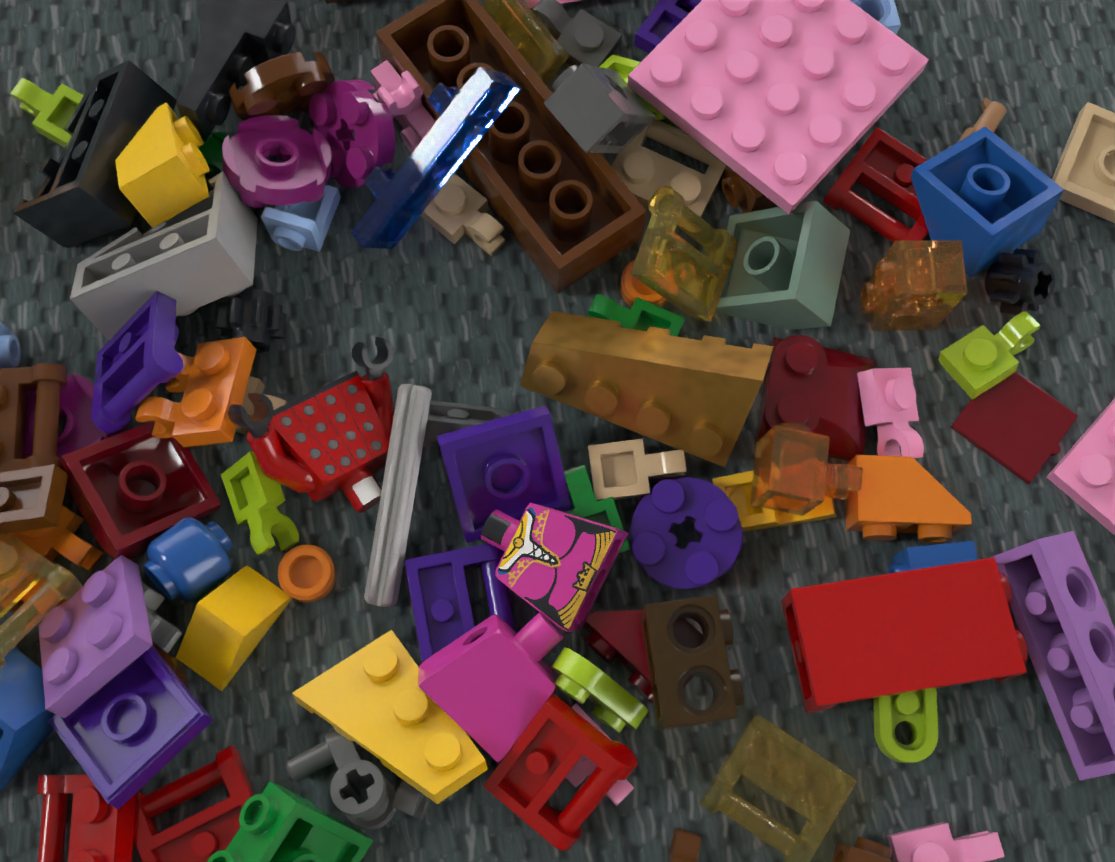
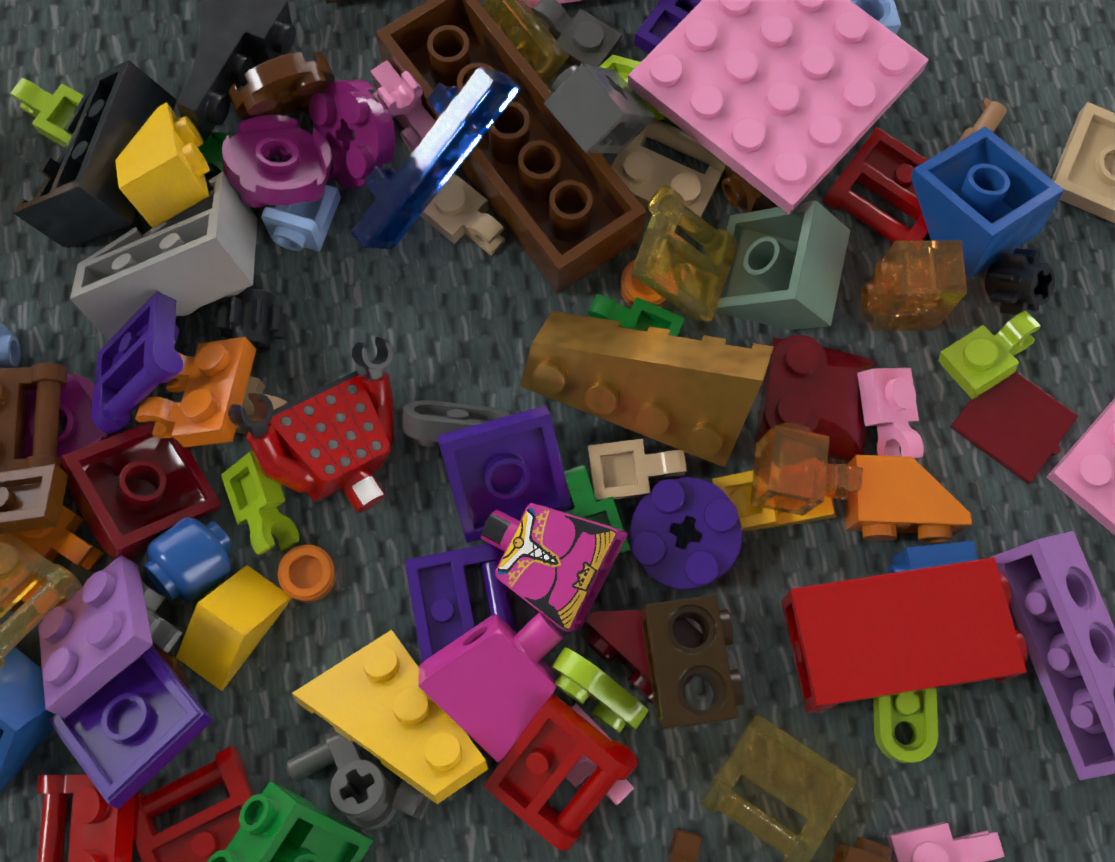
(397, 495): light grey axle -> none

